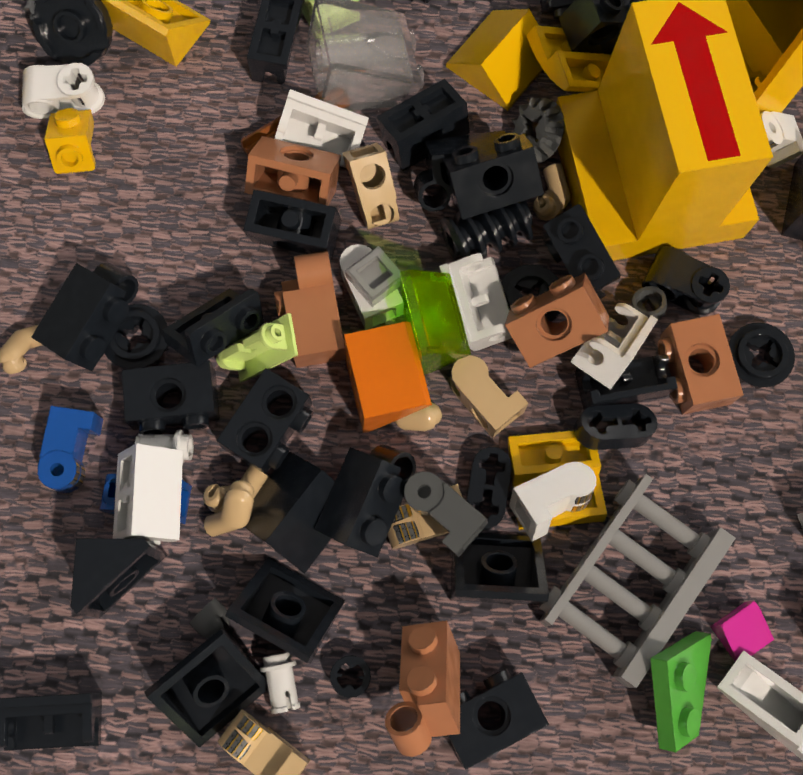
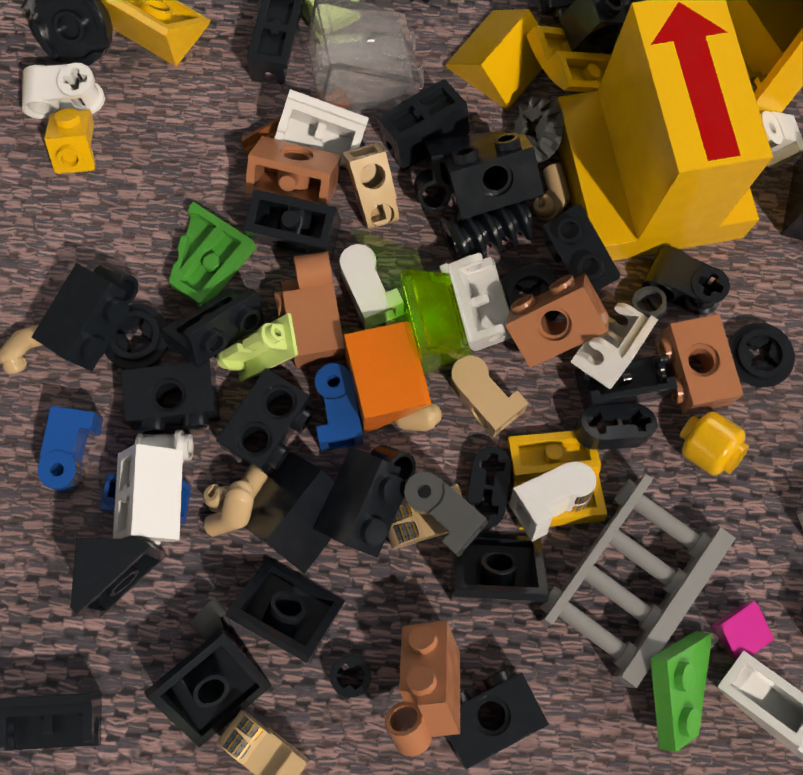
(208, 256): none -> bright green wing
(280, 682): white pin -> none
(337, 393): none -> blue leg
(374, 276): light grey tile -> none
(713, 443): none -> yellow head

